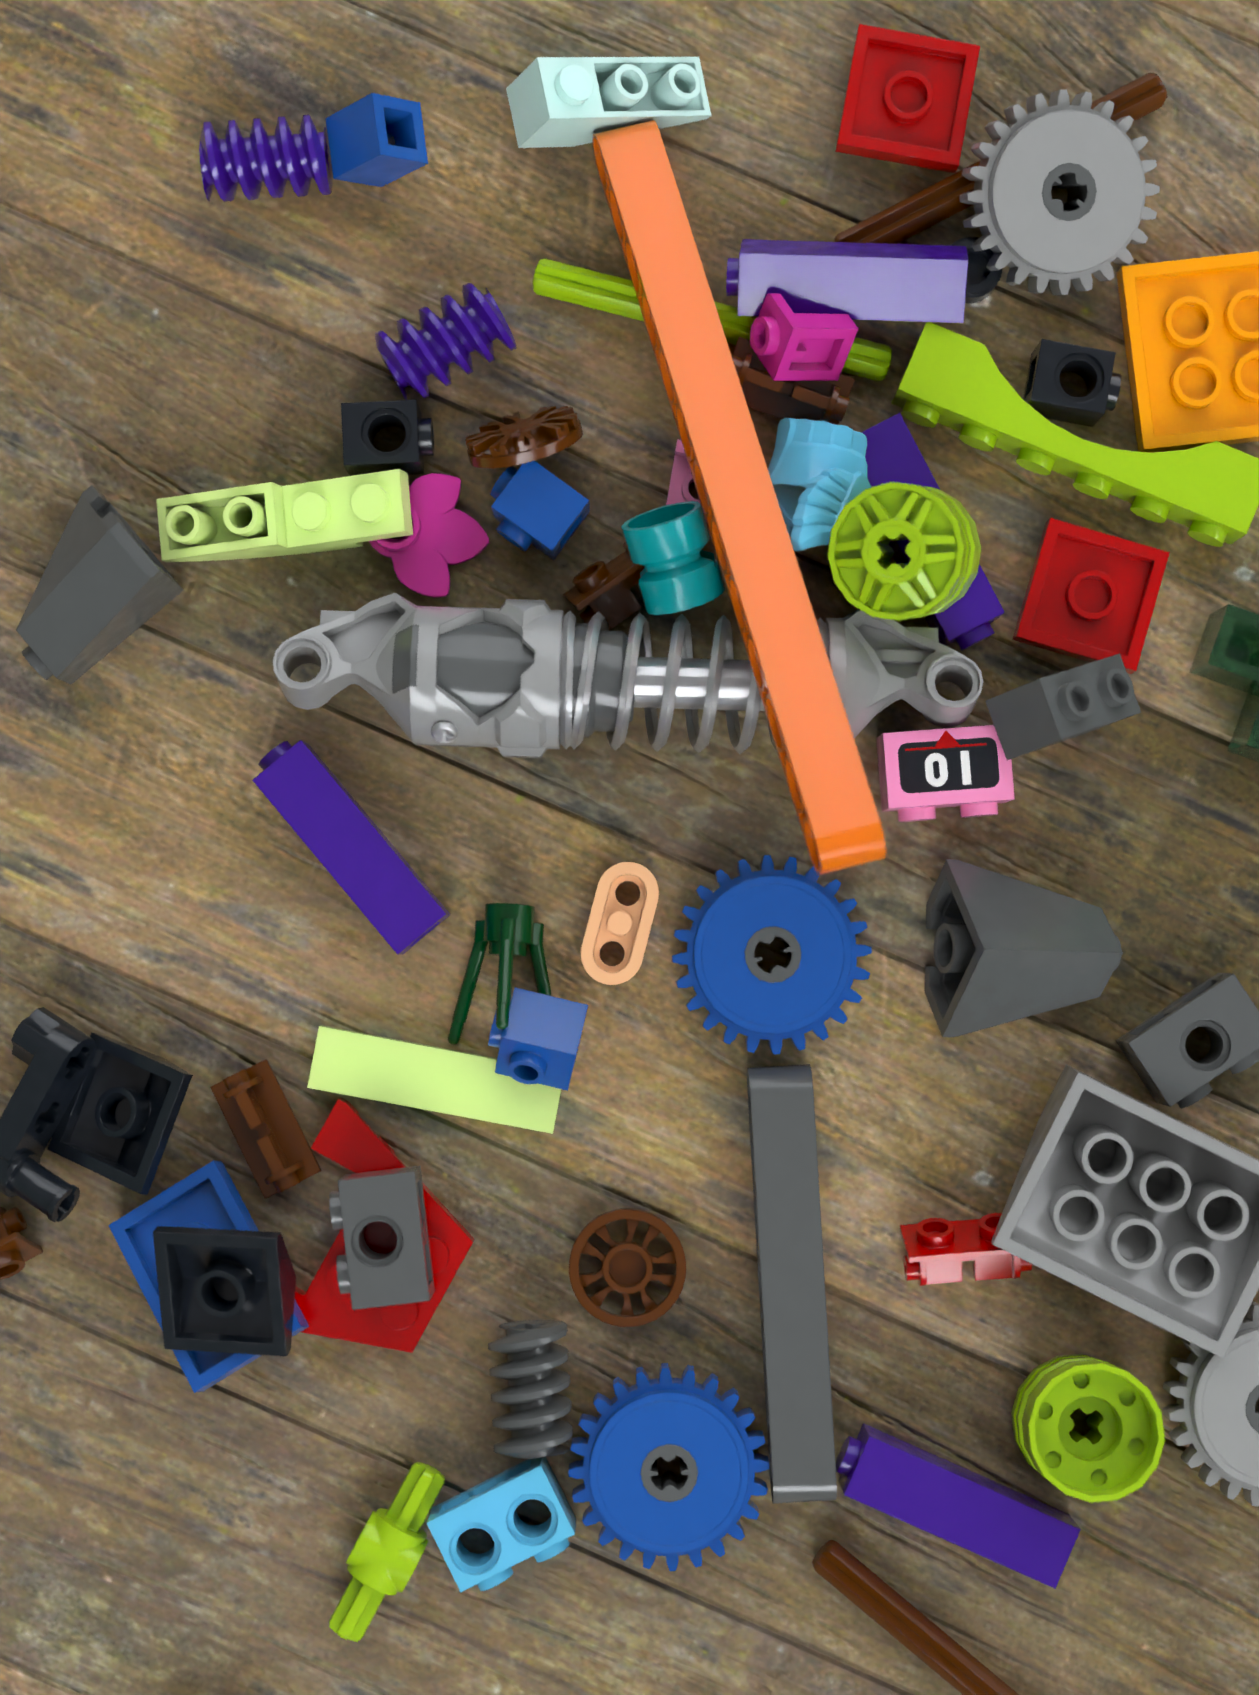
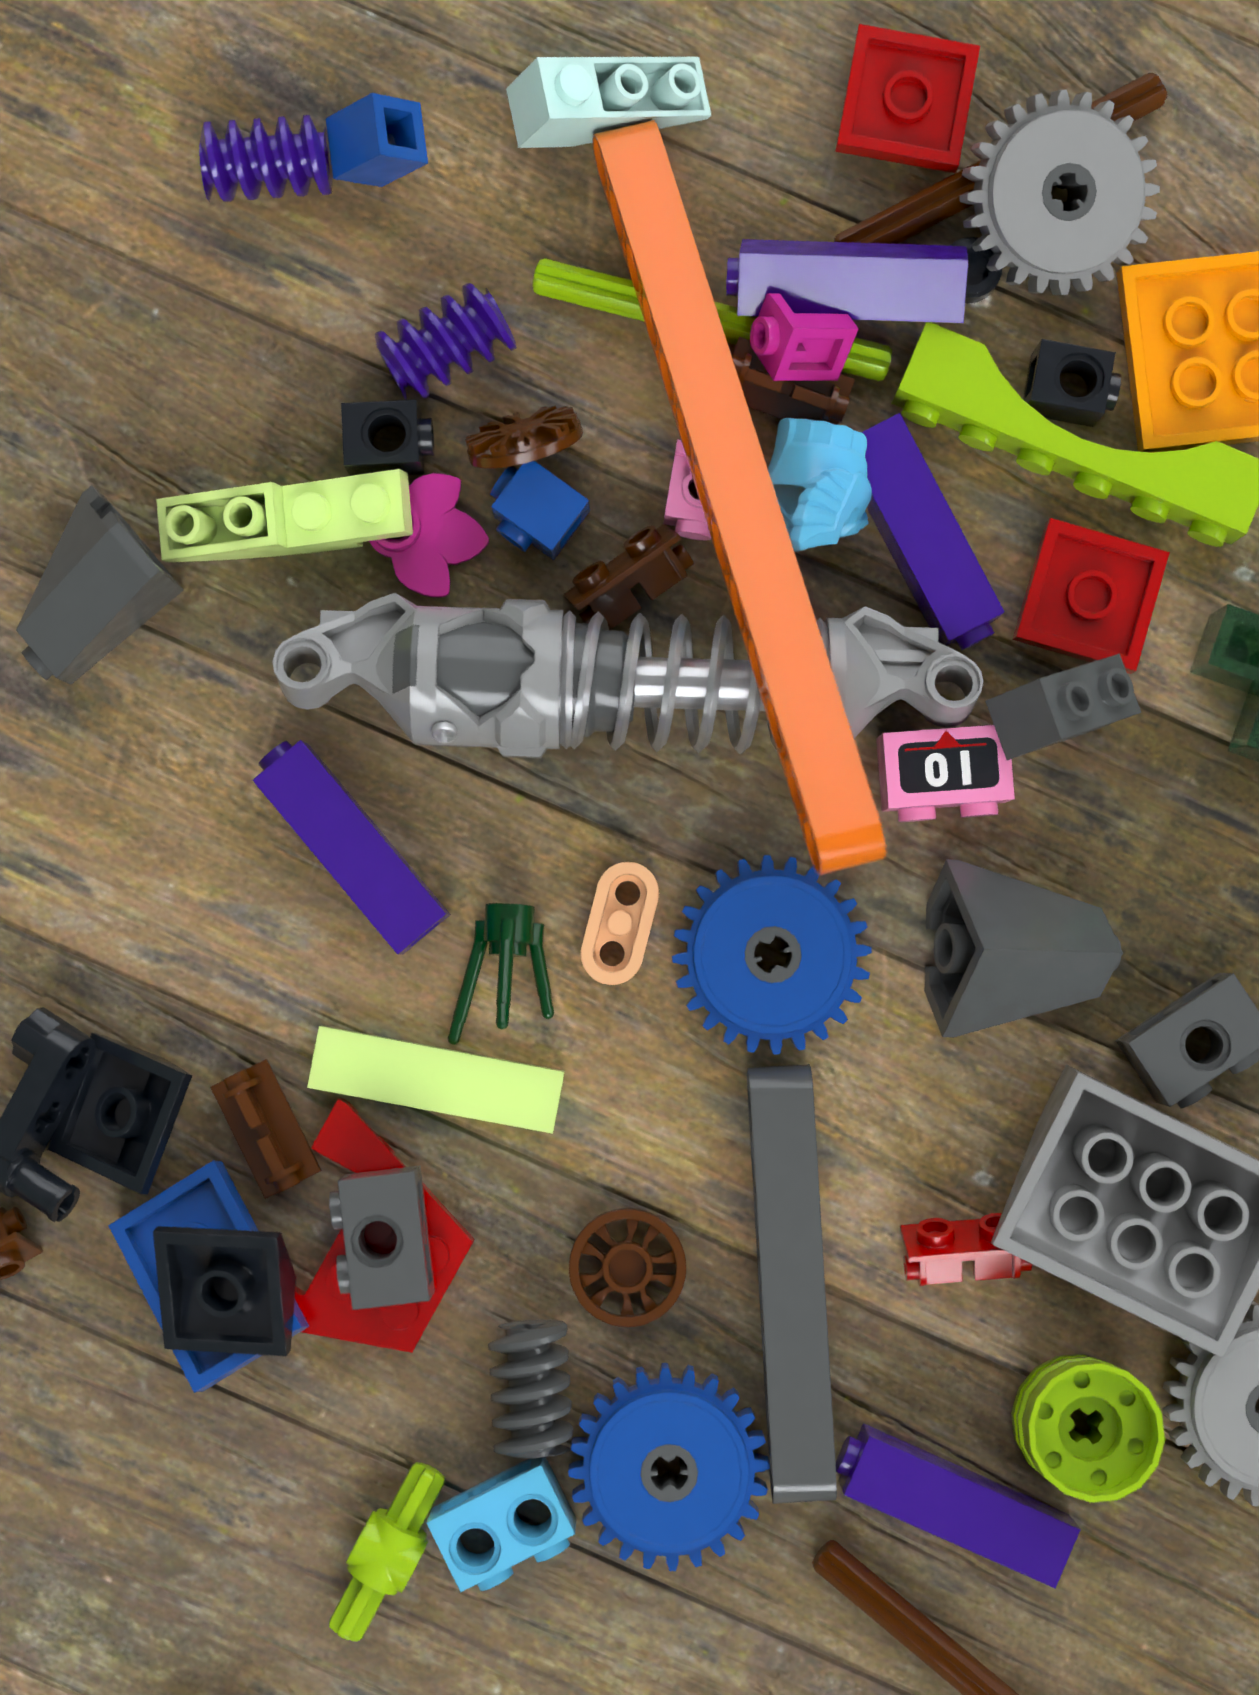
(539, 1039): blue brick -> none
(676, 568): teal wheel -> none
(941, 550): lime wheel -> none

